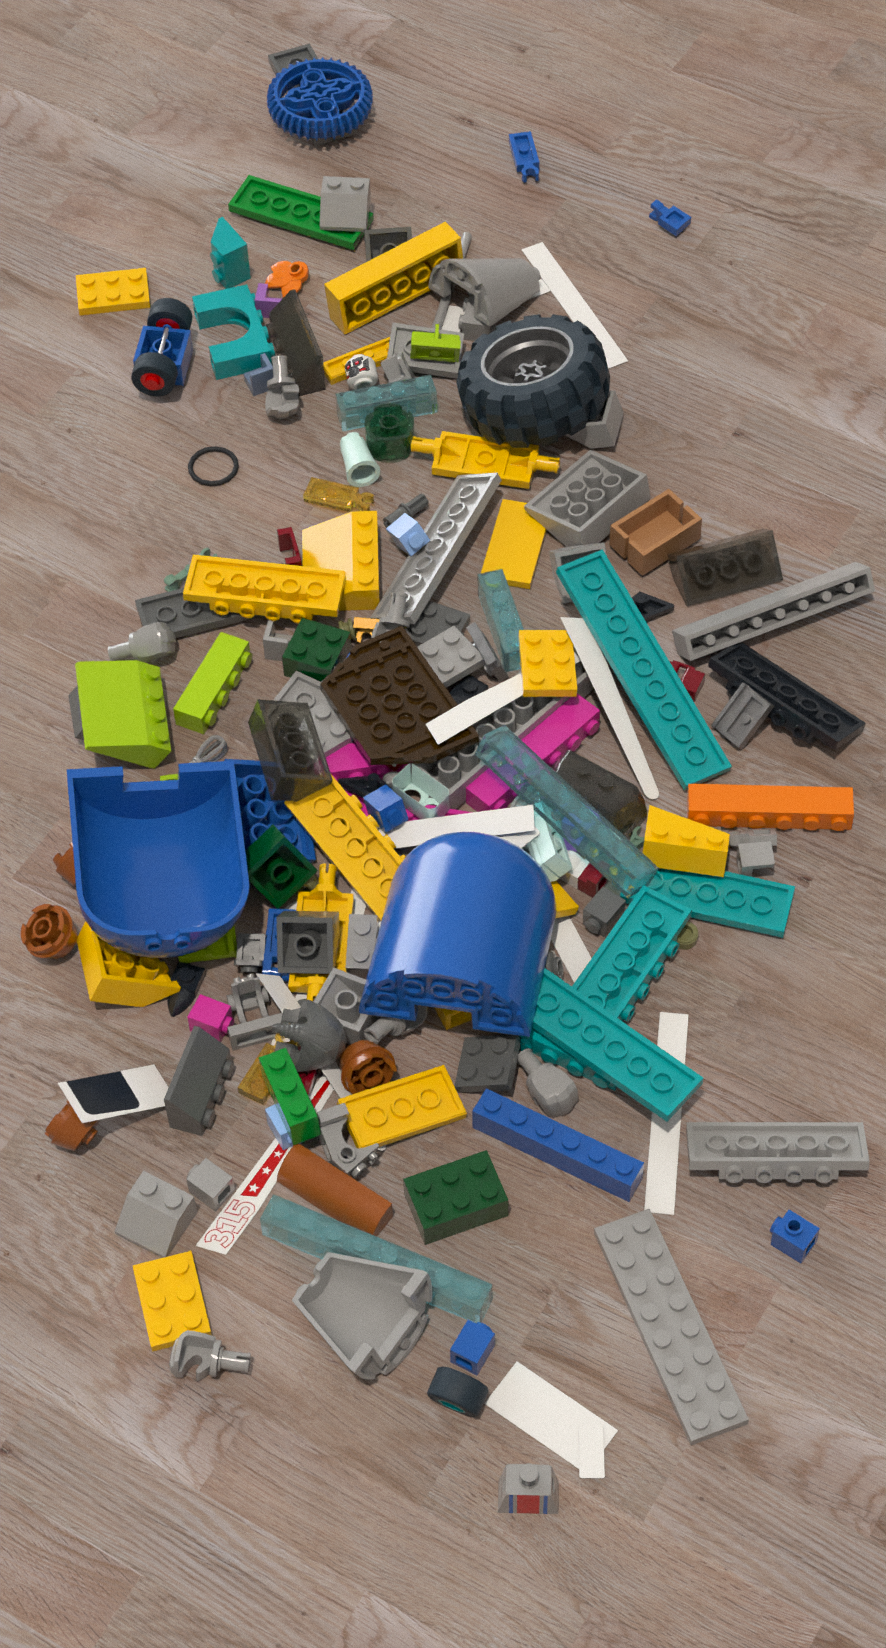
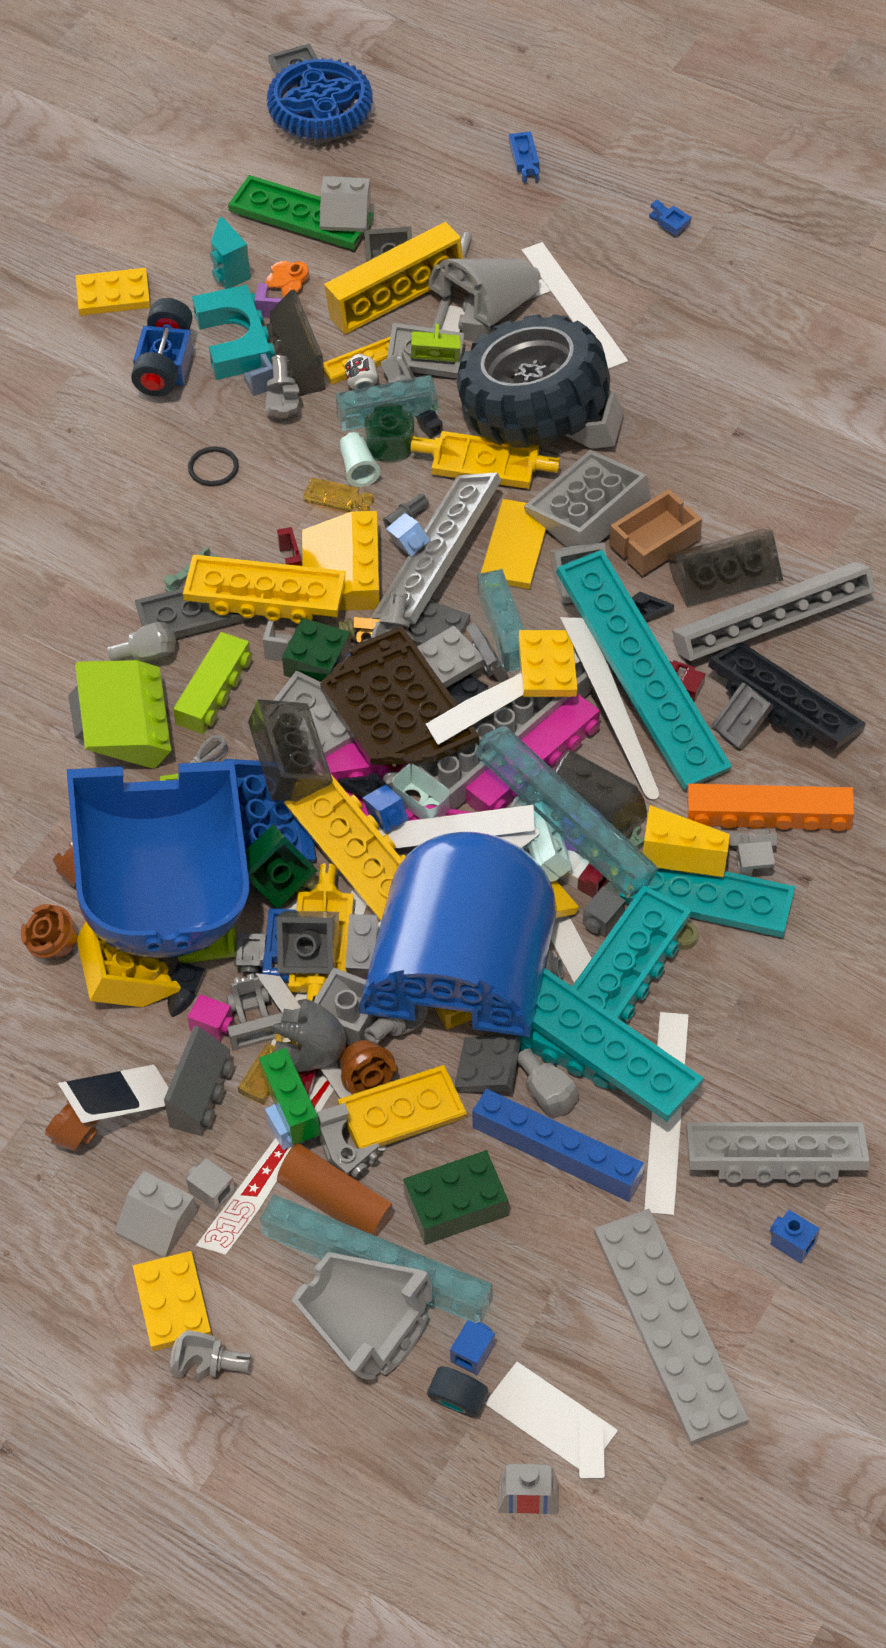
(430, 423): none -> black piece

